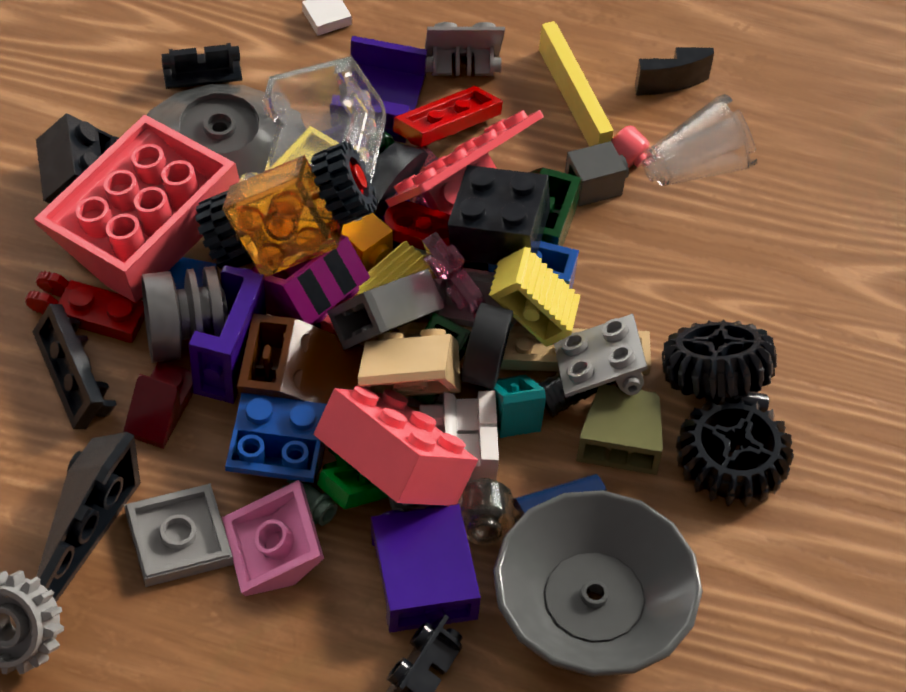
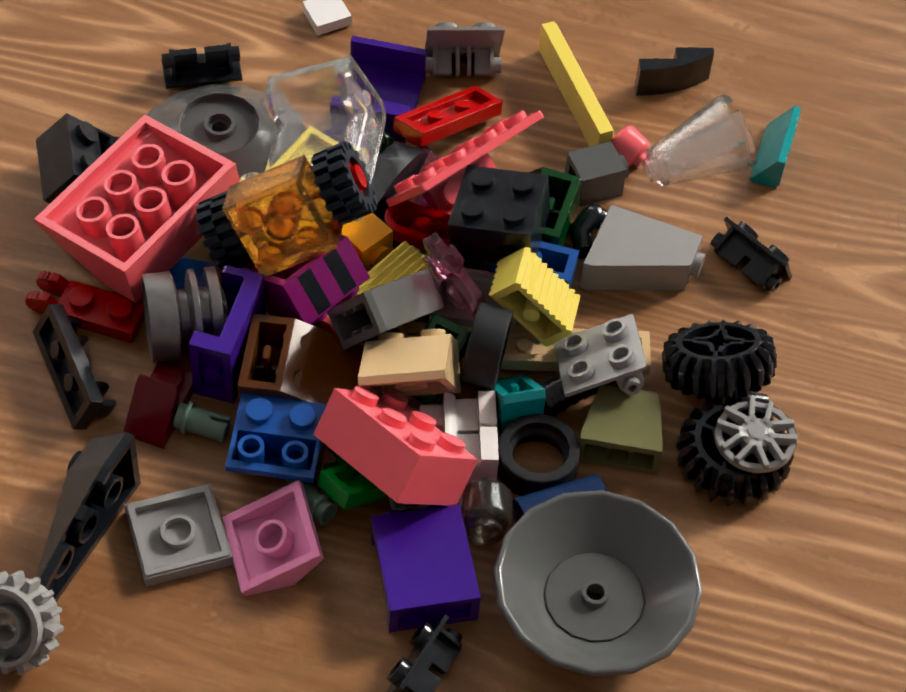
(201, 422): none -> sand green pin
(542, 429): none -> black tyre
(588, 219): none -> black arm
(641, 254): none -> light grey slope
(742, 243): none -> black hinge
(755, 436): none -> light grey wheel
(775, 148): none -> teal slope

